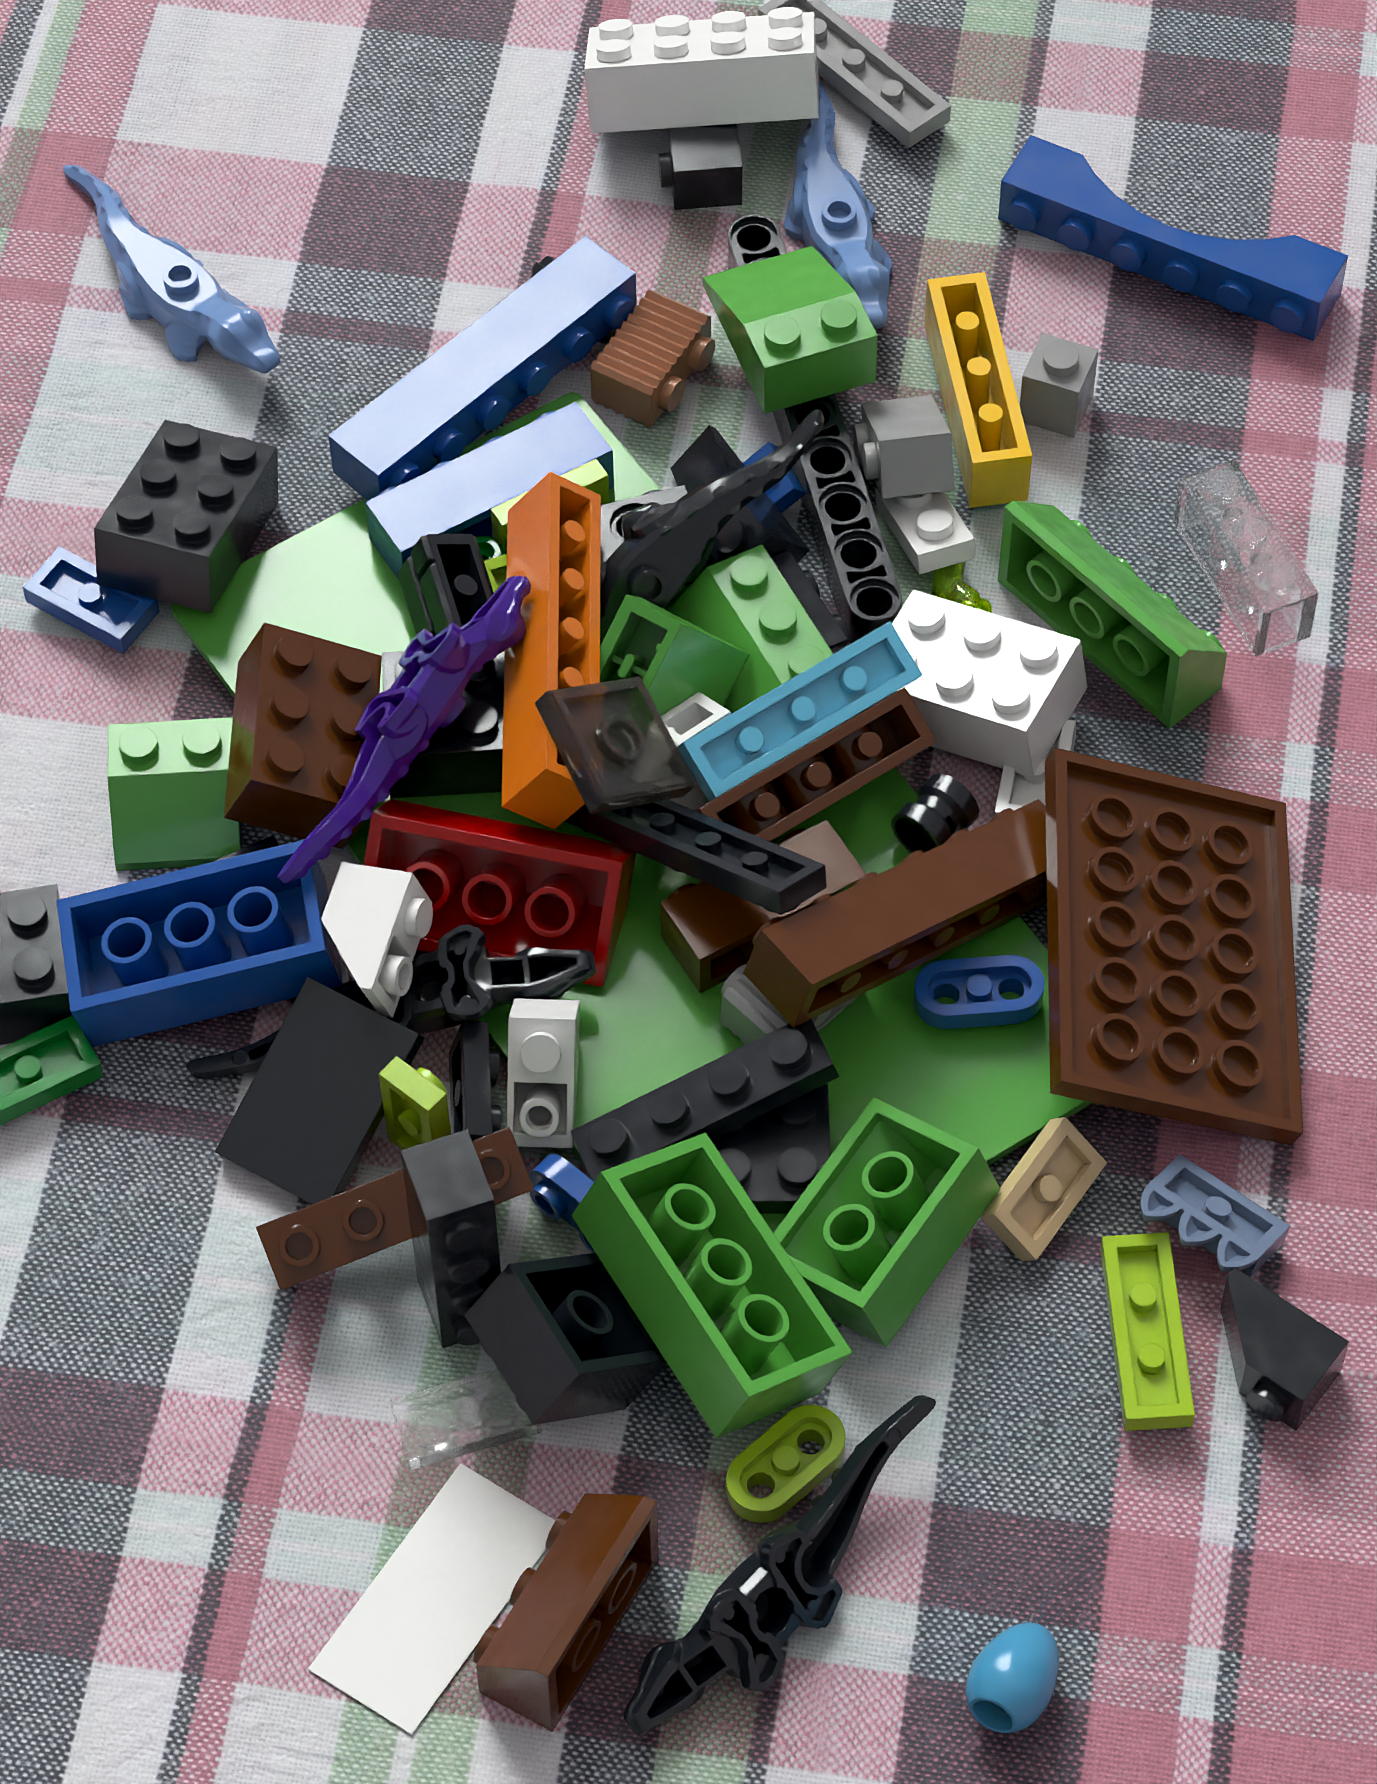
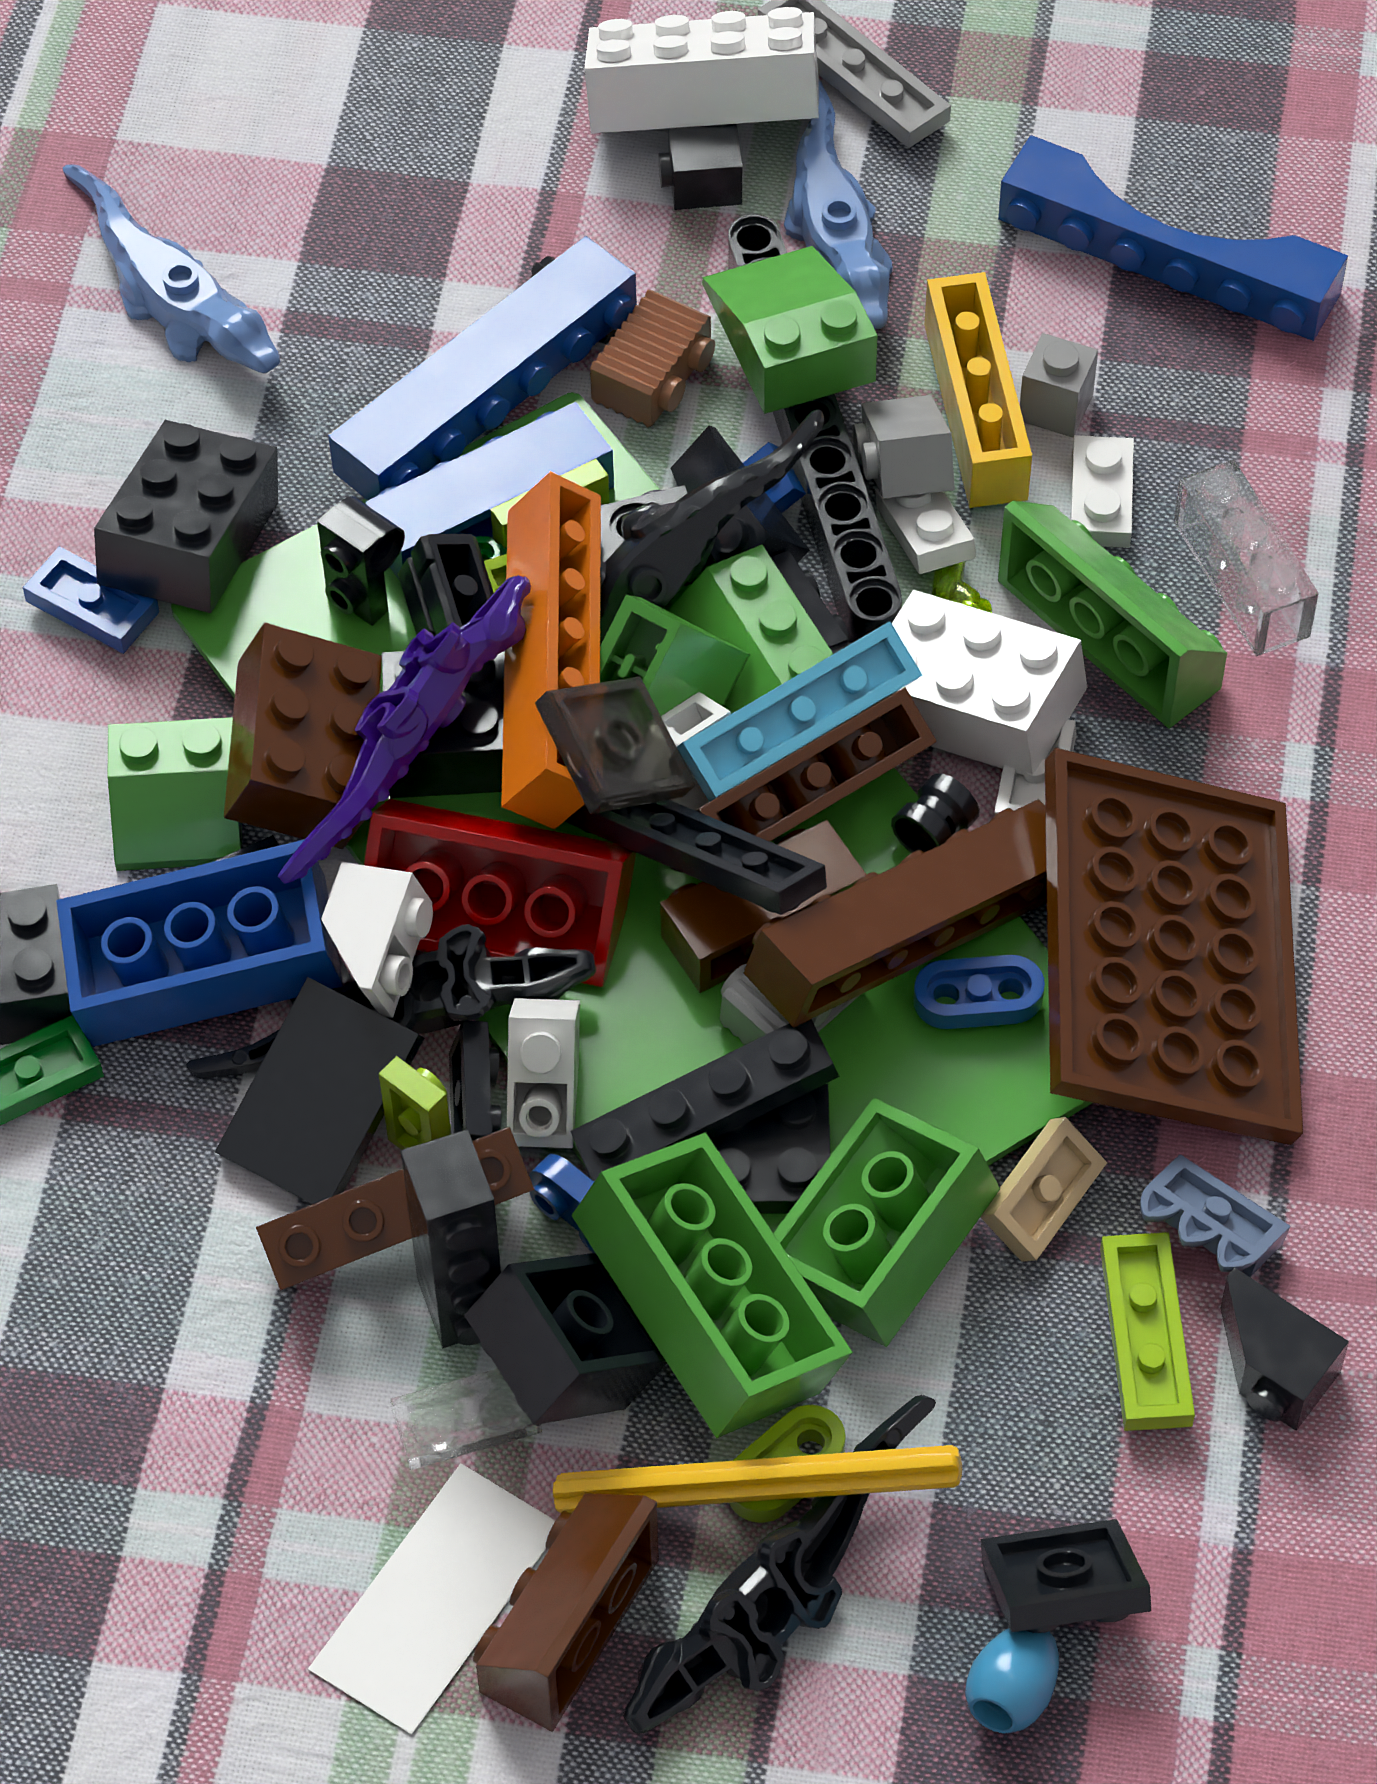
(355, 553): none -> black plate
(770, 1478): none -> yellow axle
(1065, 1576): none -> black plate
(1103, 488): none -> white plate

